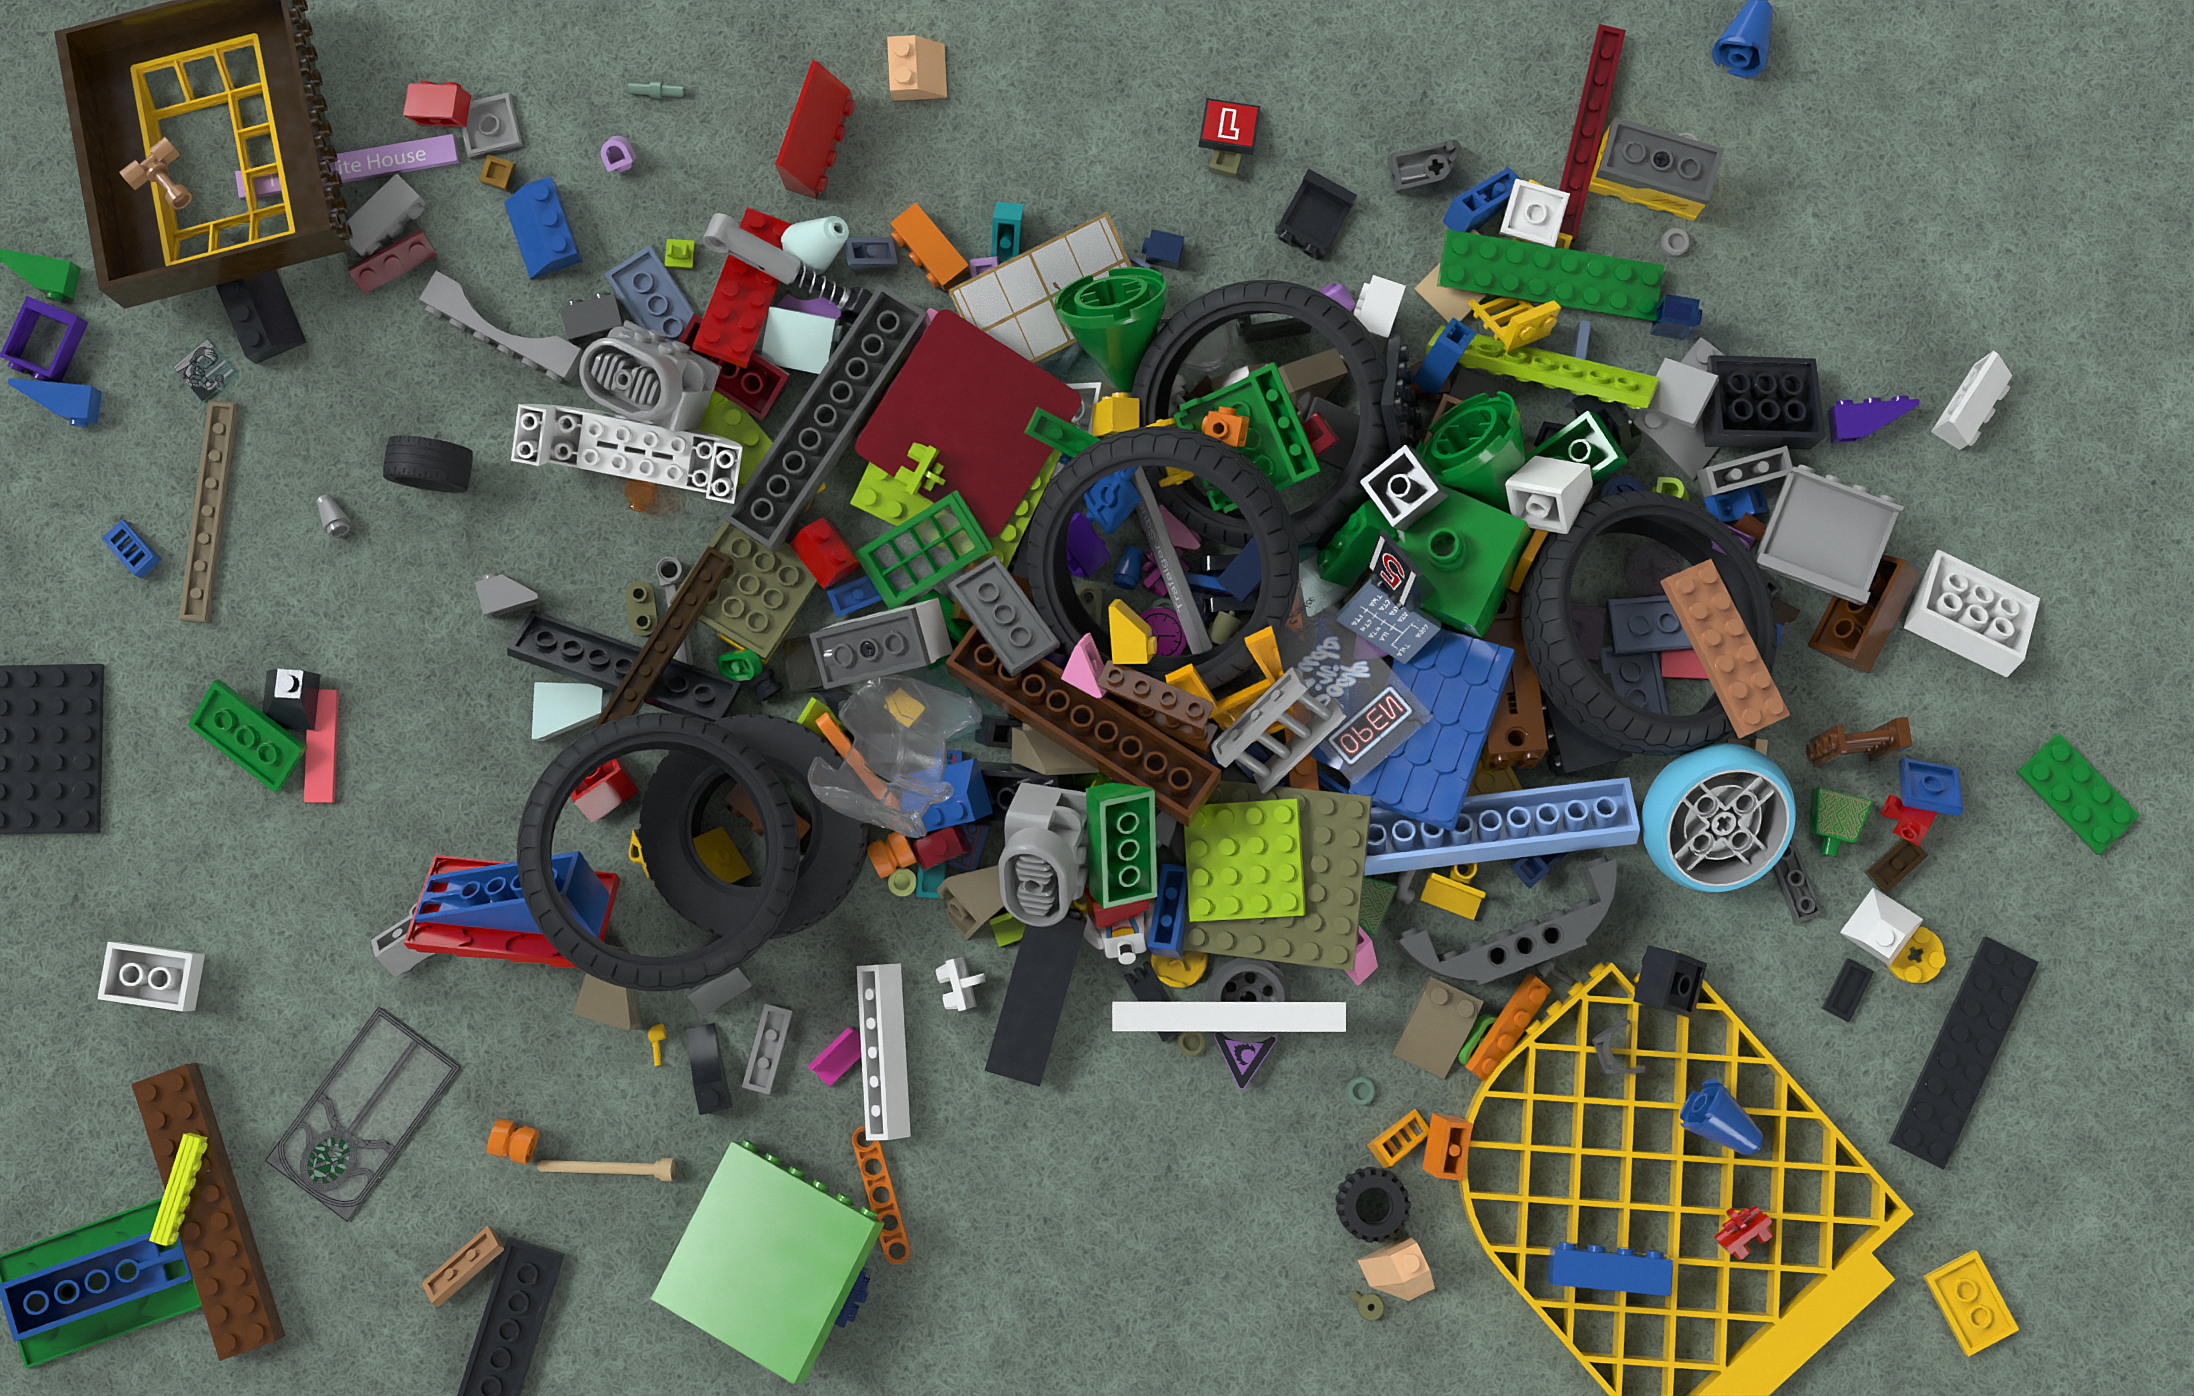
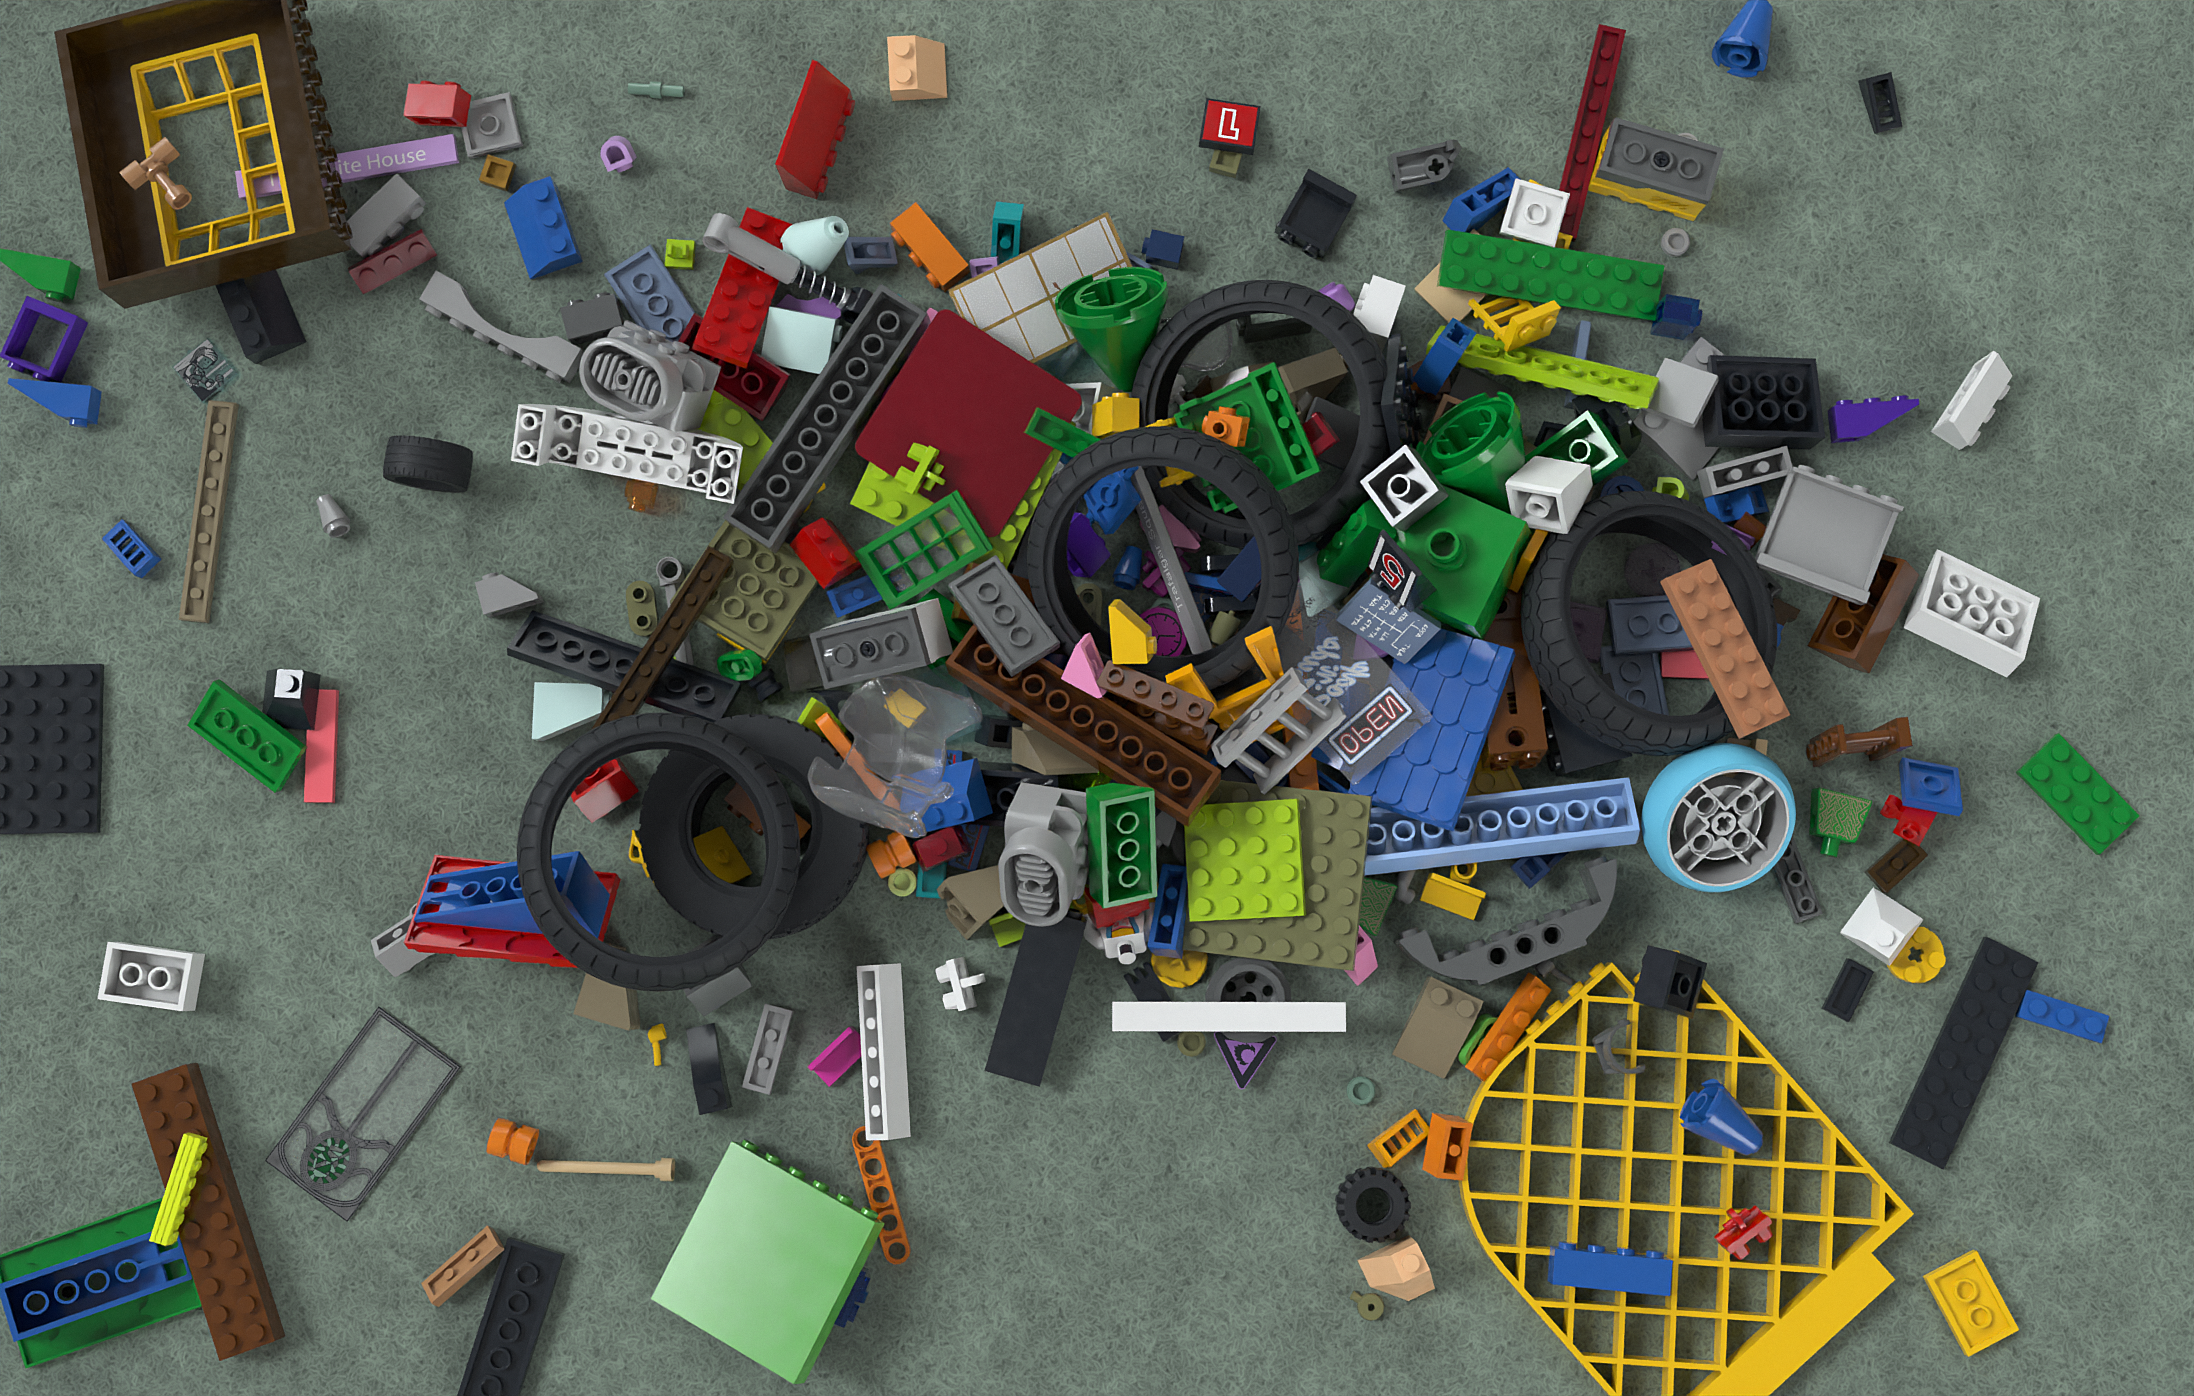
(1869, 94): none -> black slope
(2062, 1016): none -> blue plate

